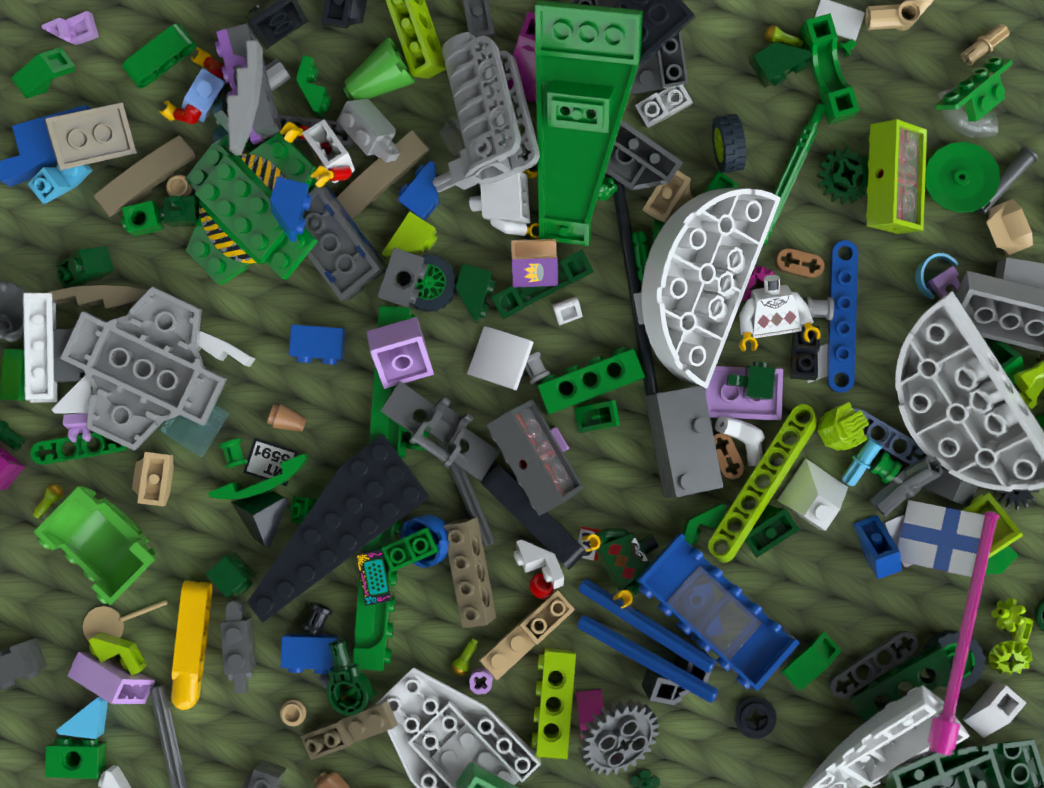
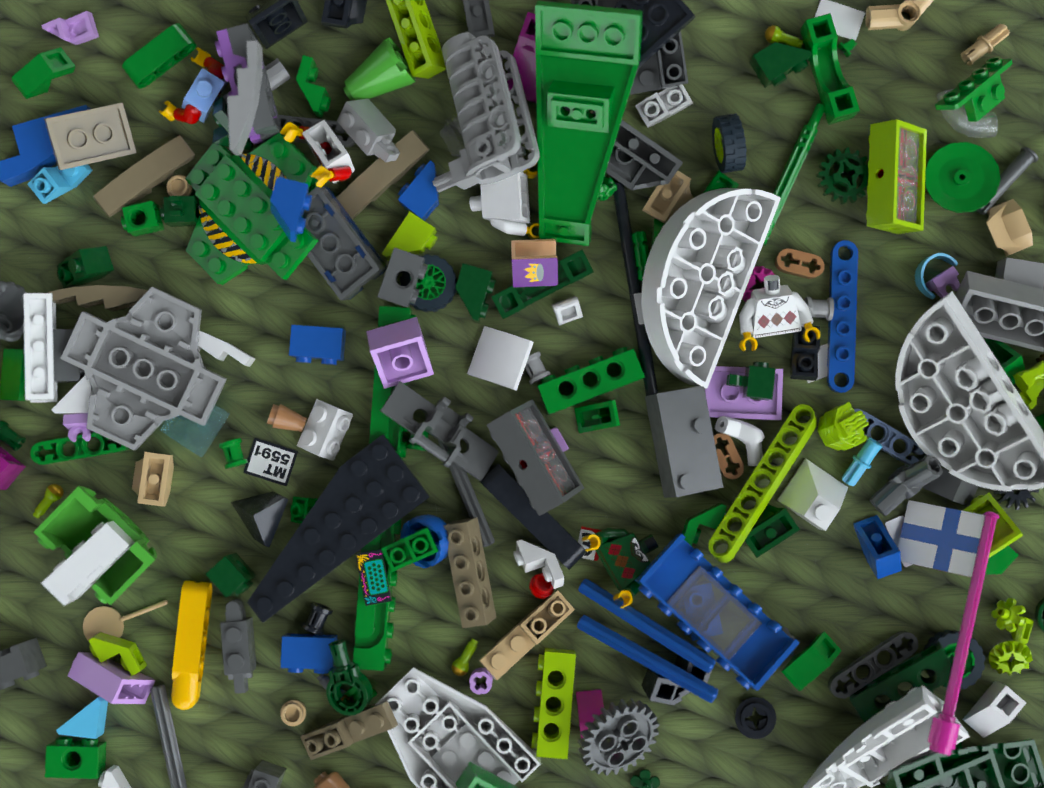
(88, 562): none -> white wedge
(289, 468): green slope -> none
(325, 430): none -> white bracket
(885, 467): green wheel -> none

